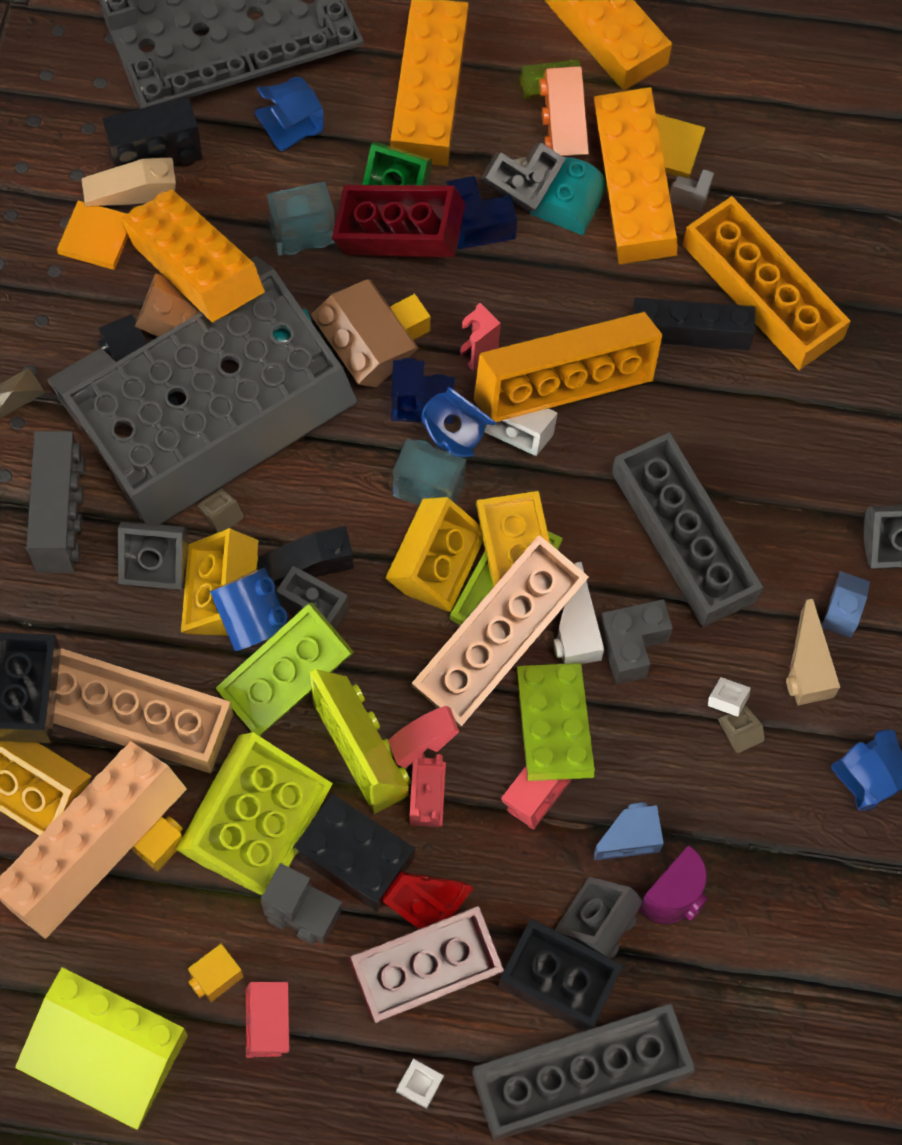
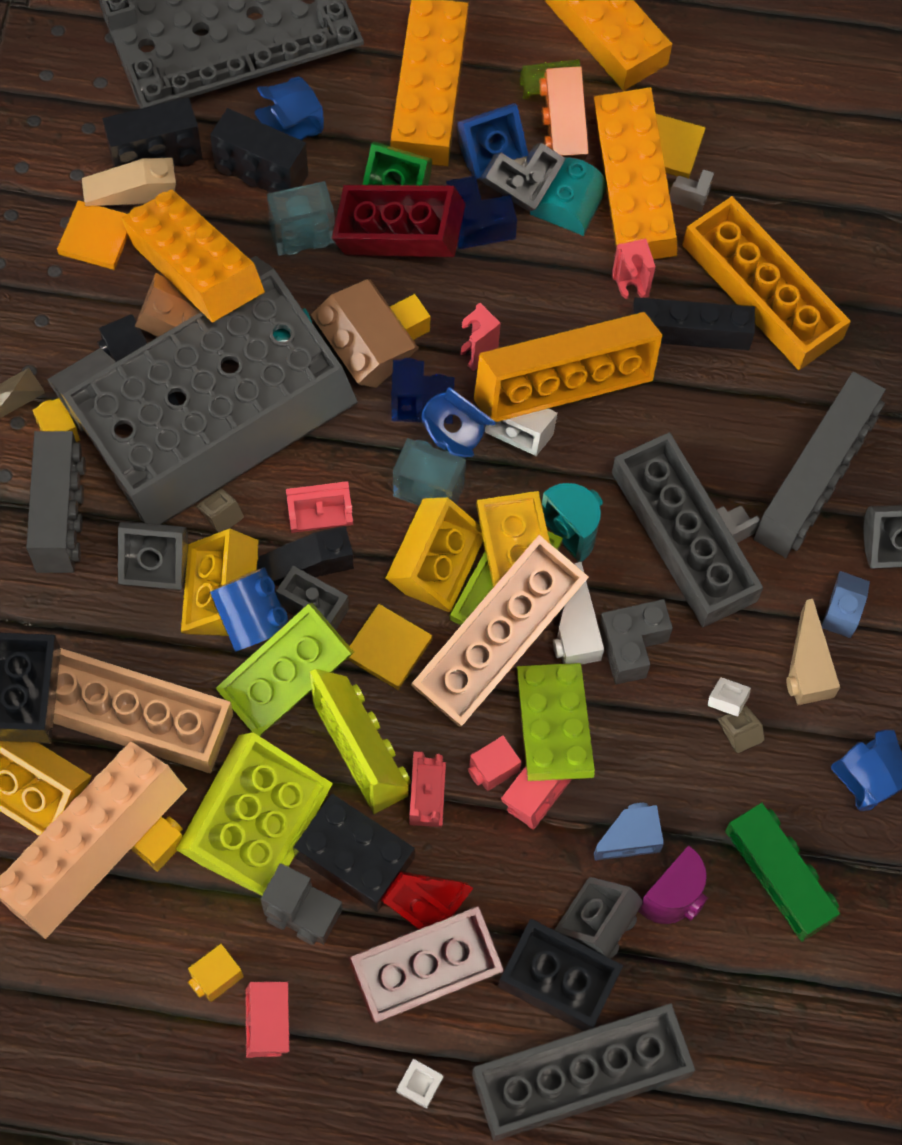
(53, 416): none -> yellow brick
(100, 1048): neon yellow slope -> none
(258, 153): none -> black brick
(319, 507): none -> coral hinge
(389, 646): none -> yellow tile
(425, 732): coral slope -> none
(490, 134): none -> blue brick
(494, 764): none -> coral brick
(573, 515): none -> teal brick
(634, 267): none -> coral hinge
(739, 523): none -> light grey panel
(782, 871): none -> green brick
(821, 466): none -> dark grey brick

